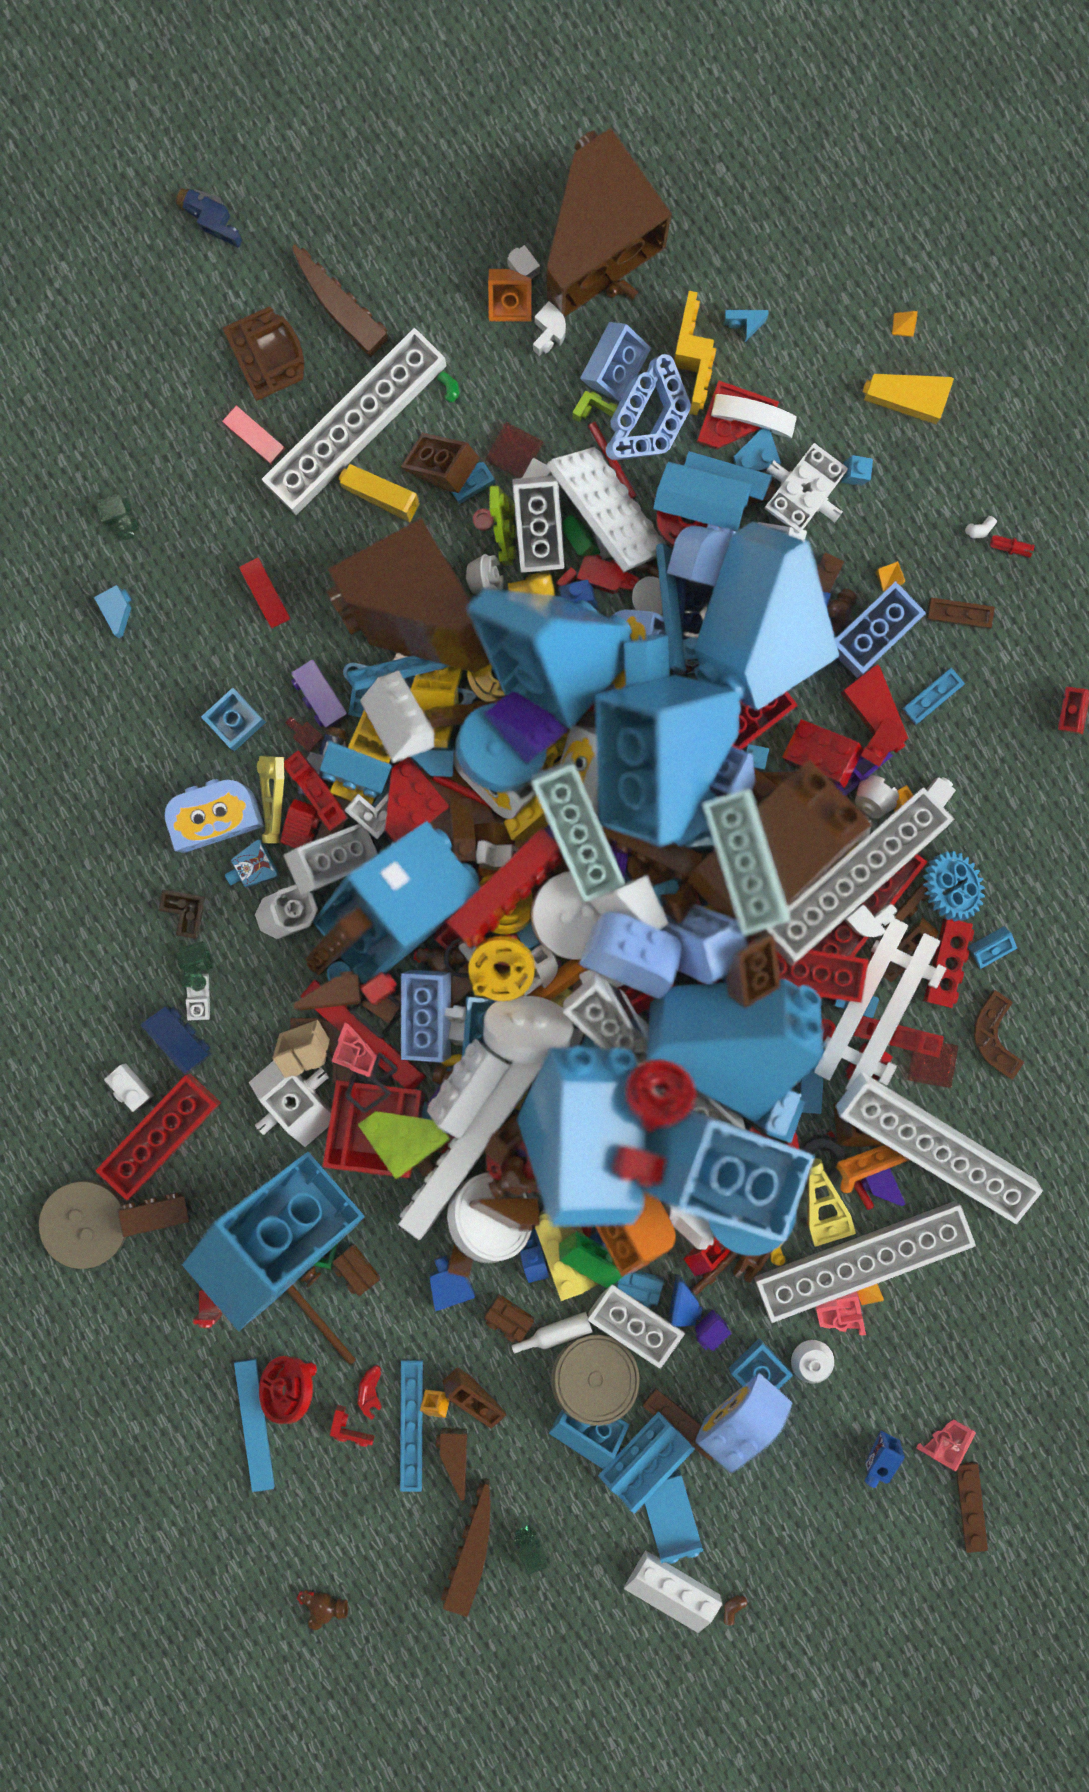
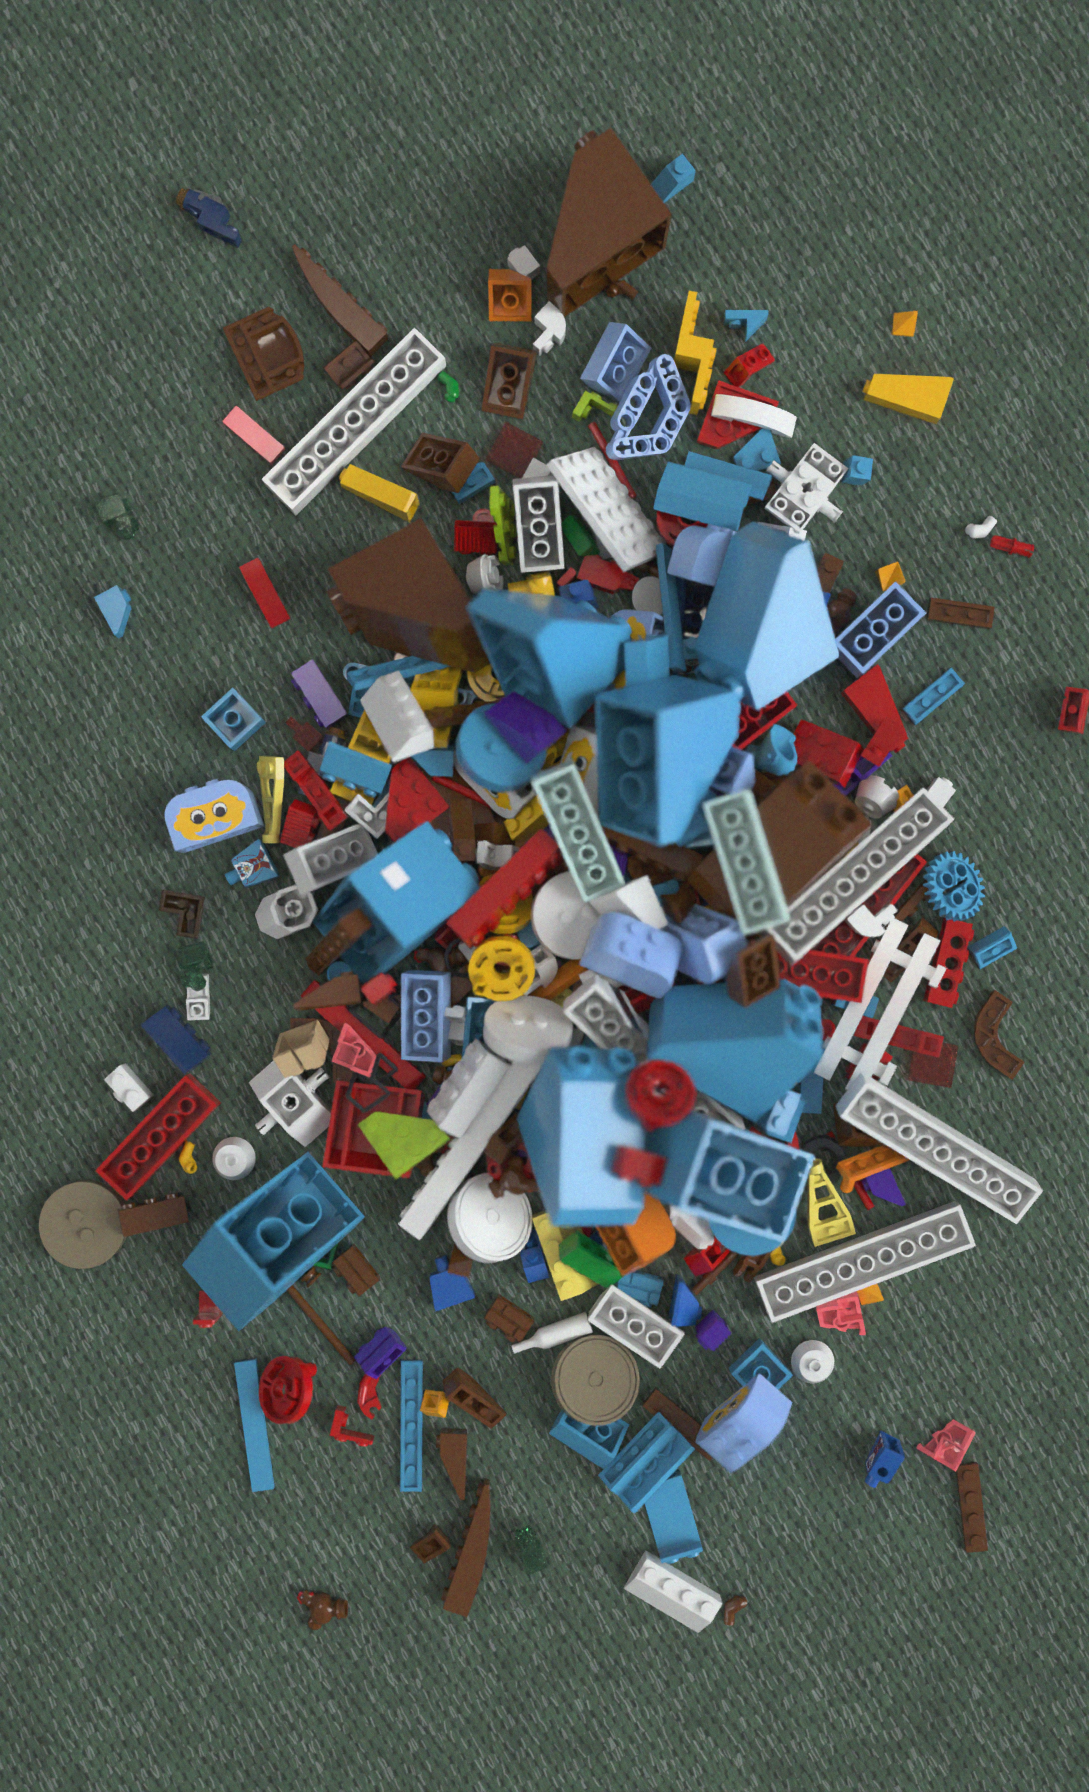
(186, 1158): none -> yellow arm
(234, 1158): none -> white cone
(349, 365): none -> reddish brown bracket
(380, 1352): none -> dark purple brick
(431, 1544): none -> reddish brown slope
(475, 537): none -> red brick
(508, 380): none -> reddish brown slope
(511, 1212): reddish brown slope -> none
(674, 178): none -> dark azure slope
(748, 364): none -> red bracket
(777, 751): none -> dark azure helmet

